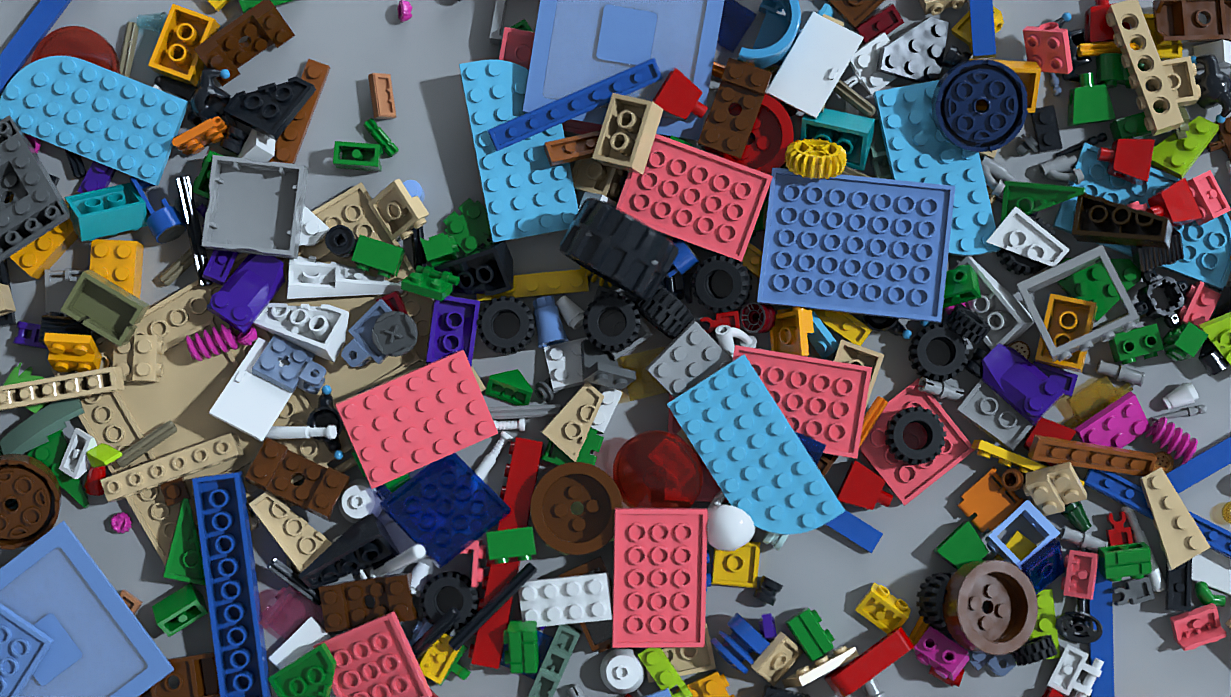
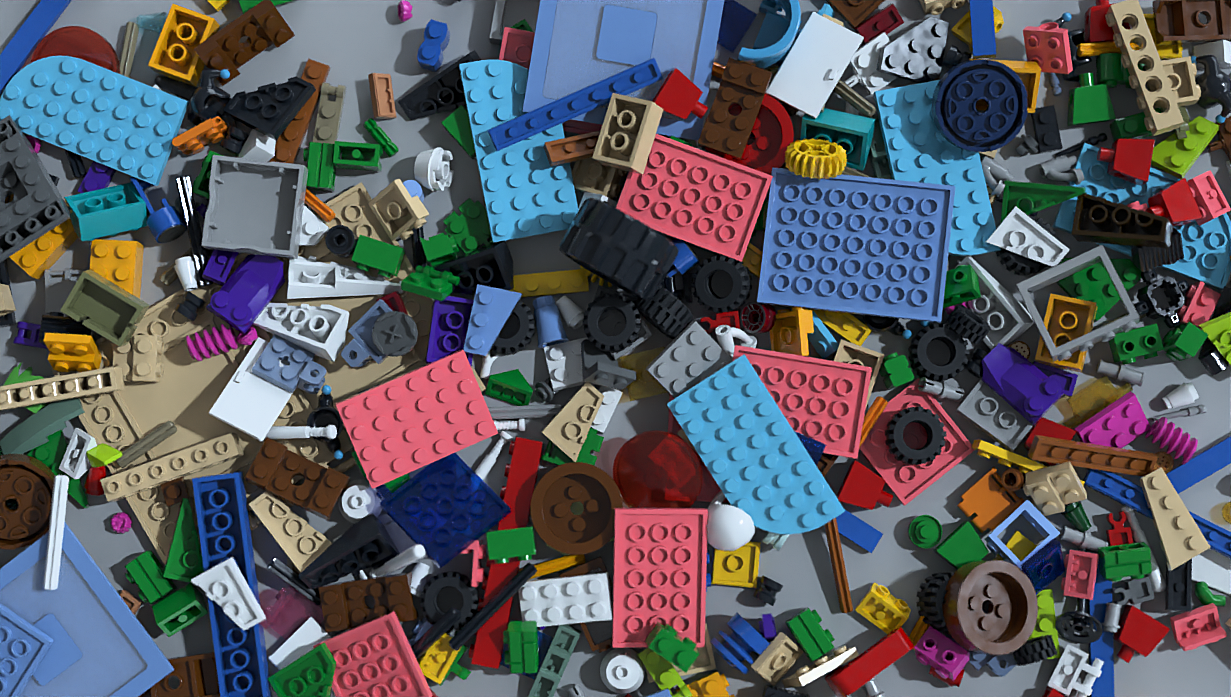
(55, 532): none -> white axle
(148, 576): none -> green brick
(186, 272): none -> white cone
(189, 306): none -> black wheel
(230, 590): none -> white wing
(318, 207): none -> orange axle
(320, 166): none -> green brick
(329, 114): none -> dark tan plate
(431, 50): none -> blue brick
(433, 169): none -> white cone
(439, 93): none -> black wedge
(459, 128): none -> green brick
(486, 365): none -> white bar
(487, 318): none -> medium blue wing
(558, 564): none -> light orange axle
(672, 647): none -> green brick
(838, 566): none -> dark orange axle
(895, 371): none -> green brick
(925, 531): none -> green plate
(1111, 618): none -> light grey pin
(1138, 633): none -> red torso

